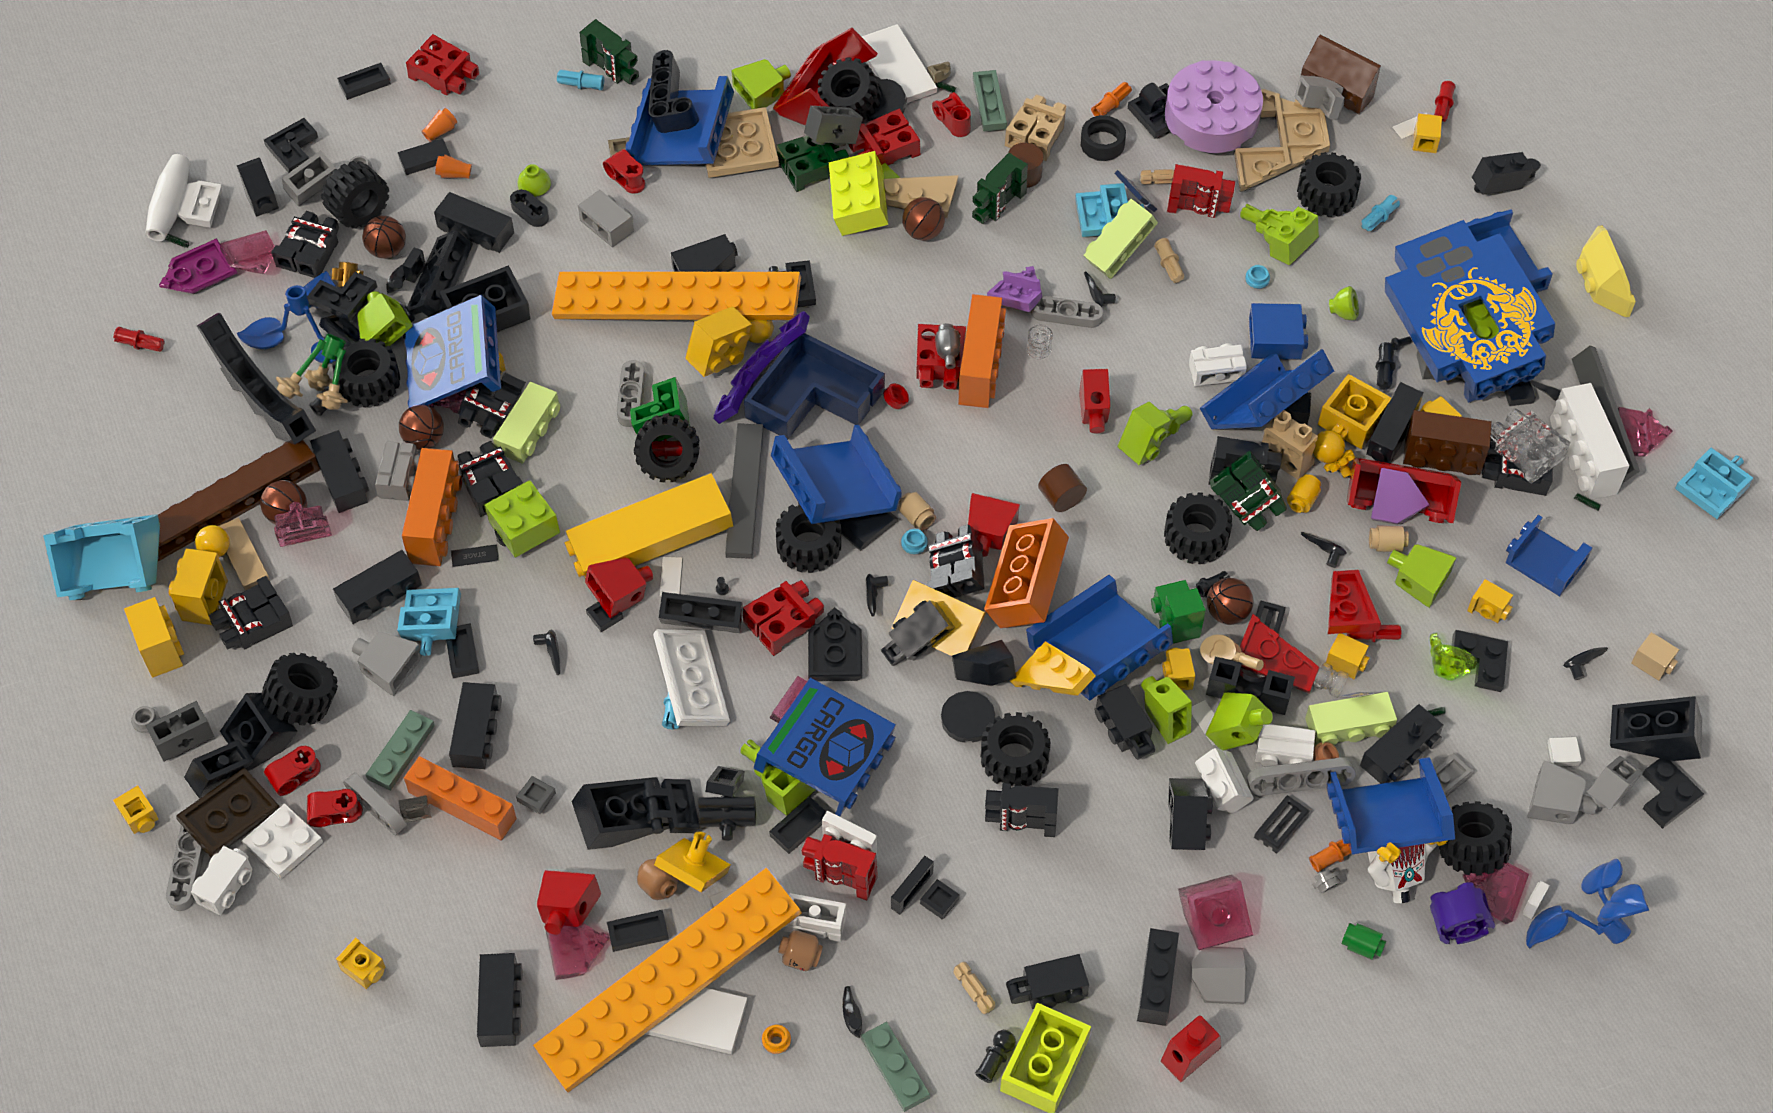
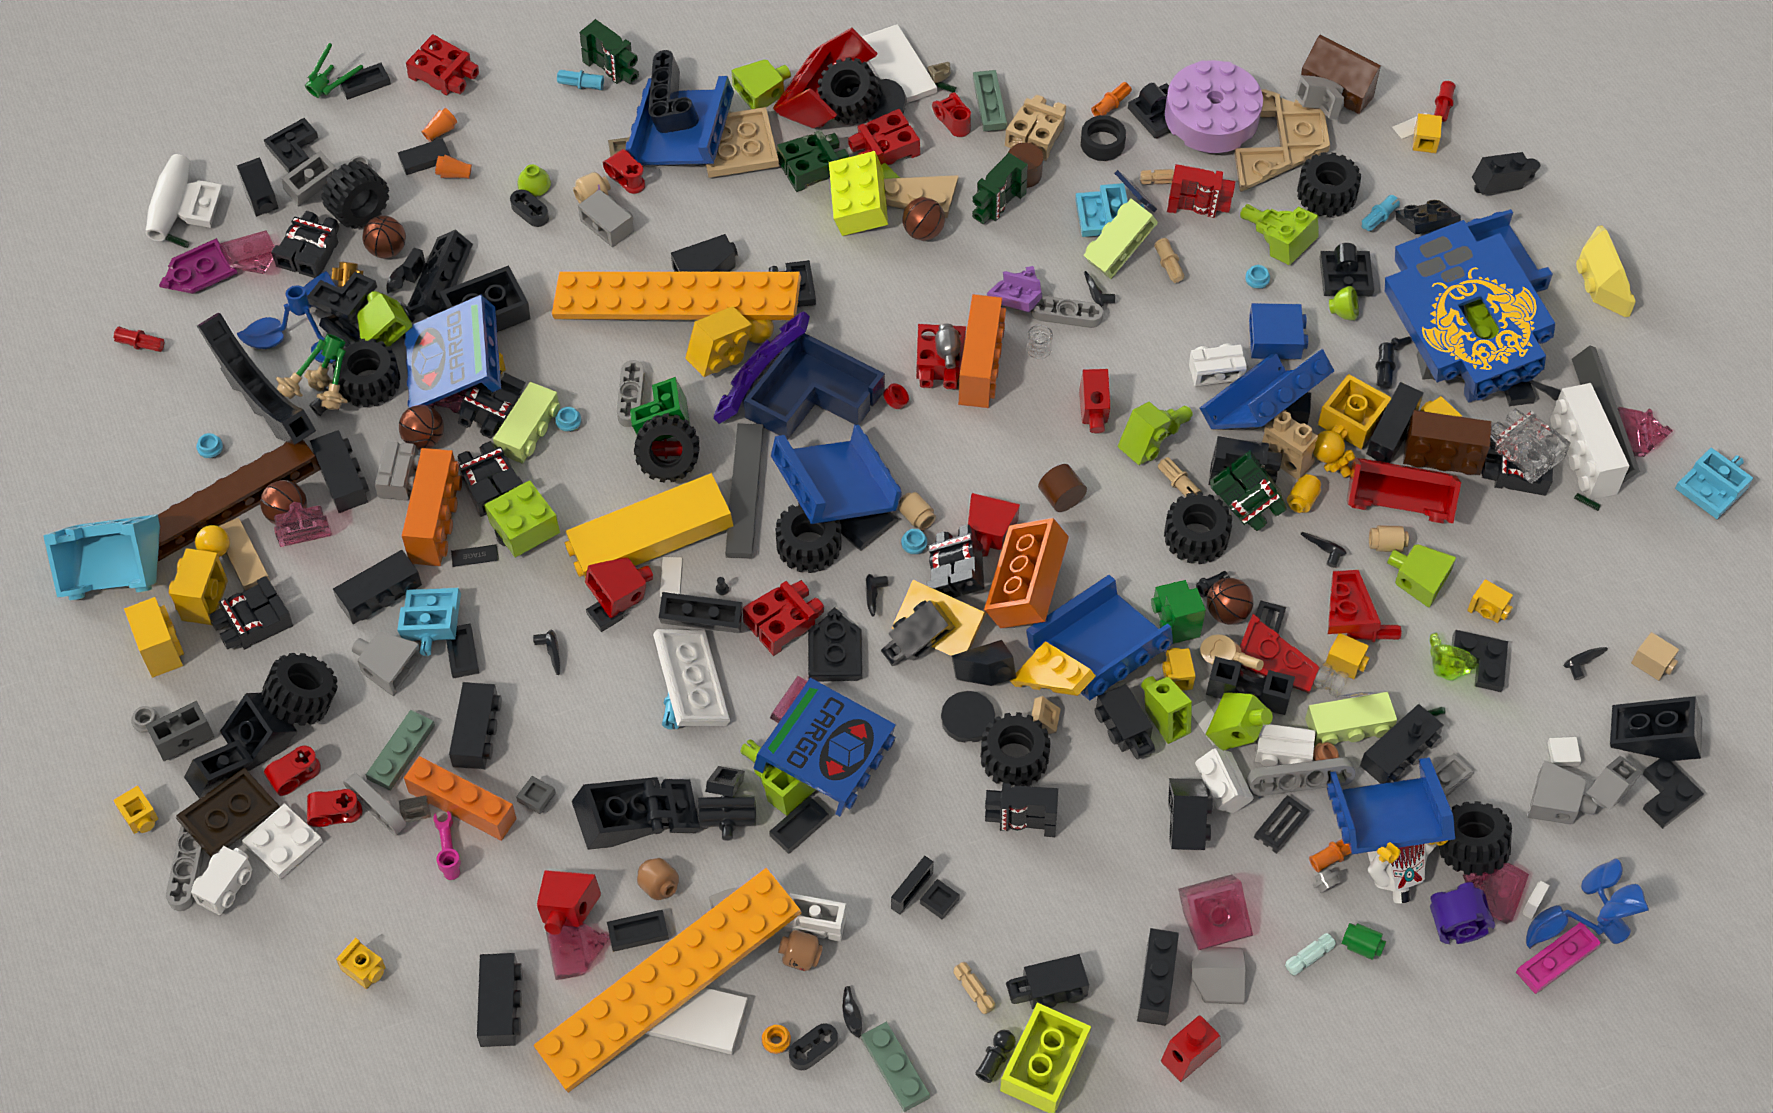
(209, 445): none -> medium azure plate
(319, 83): none -> green plant
(447, 859): none -> dark pink brick
(474, 222): black brick -> none
(568, 419): none -> medium azure plate
(589, 185): none -> tan head
(693, 863): yellow tile -> none
(809, 1041): none -> black beam
(833, 125): dark grey brick -> none
(841, 864): red hips -> none
(848, 832): white plate -> none
(1046, 713): none -> tan plate
(1177, 477): none -> tan axle
(1310, 954): none -> light aqua axle
(1346, 268): none -> black plate
(1397, 498): medium lavender slope -> none
(1427, 217): none -> black plate
(1546, 558): blue panel -> none
(1558, 957): none -> dark pink plate

